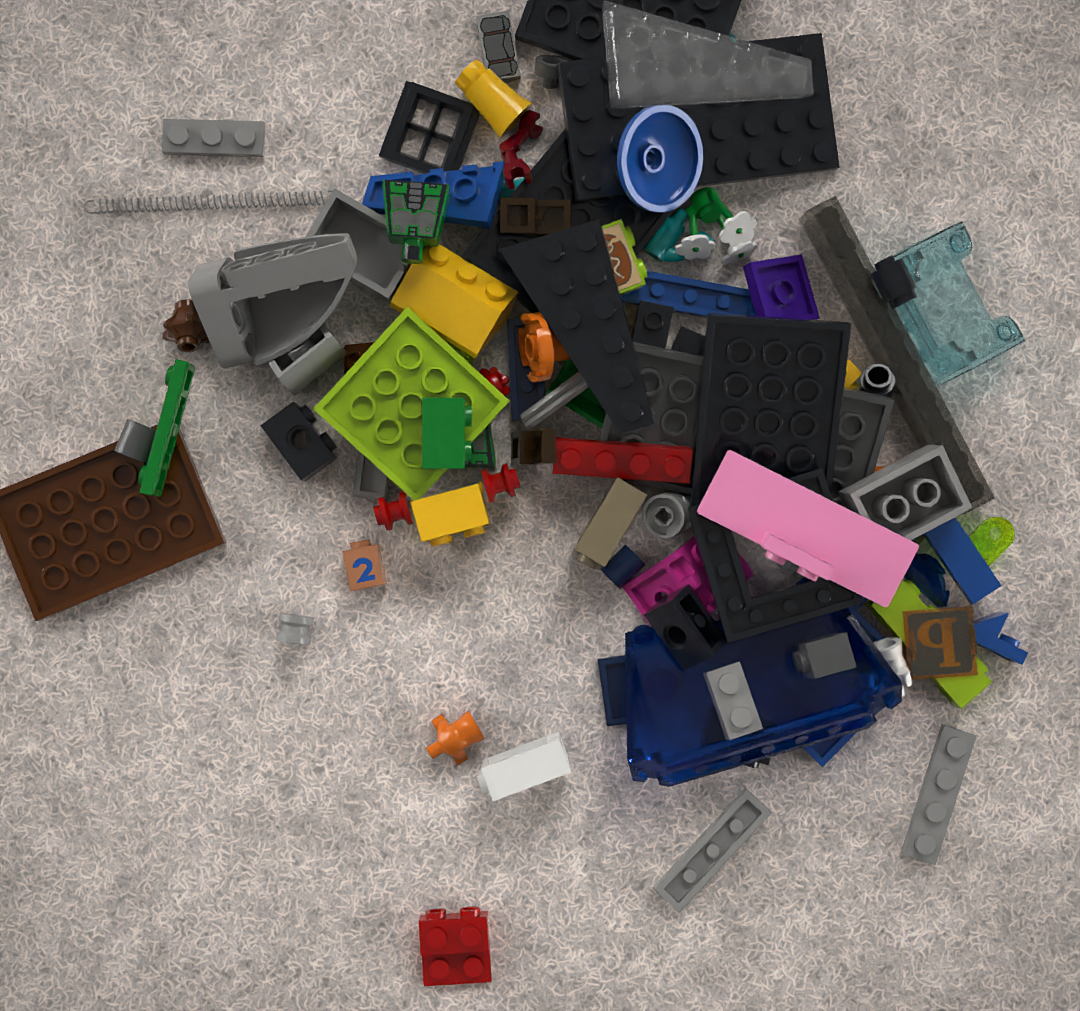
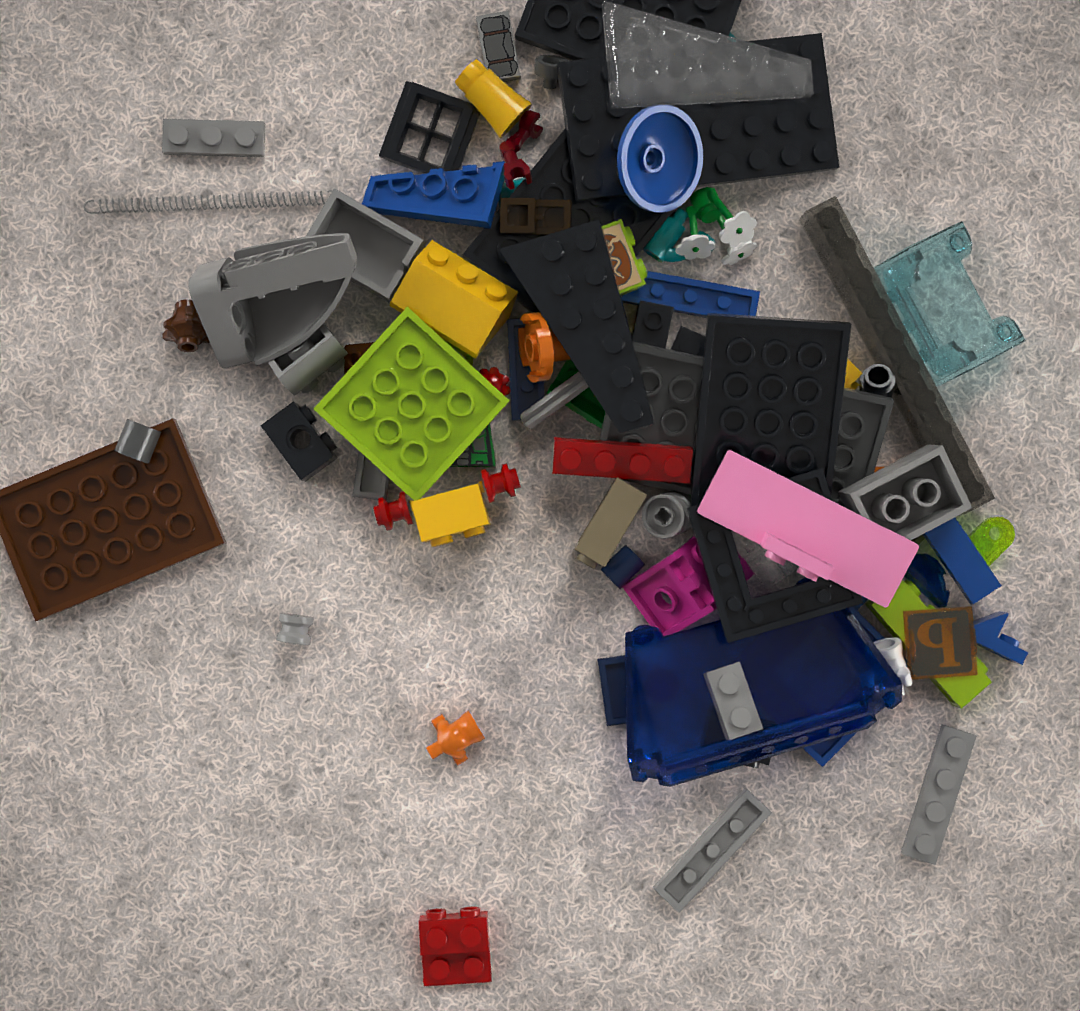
(154, 474): green plate -> none
(364, 565): nougat brick -> none
(415, 215): torso -> none
(444, 433): green brick -> none
(524, 767): white window -> none
(533, 447): dark brown slope -> none
(686, 627): black brick -> none
(781, 288): dark purple plate -> none
(823, 655): dark grey brick -> none
(894, 281): black brick -> none

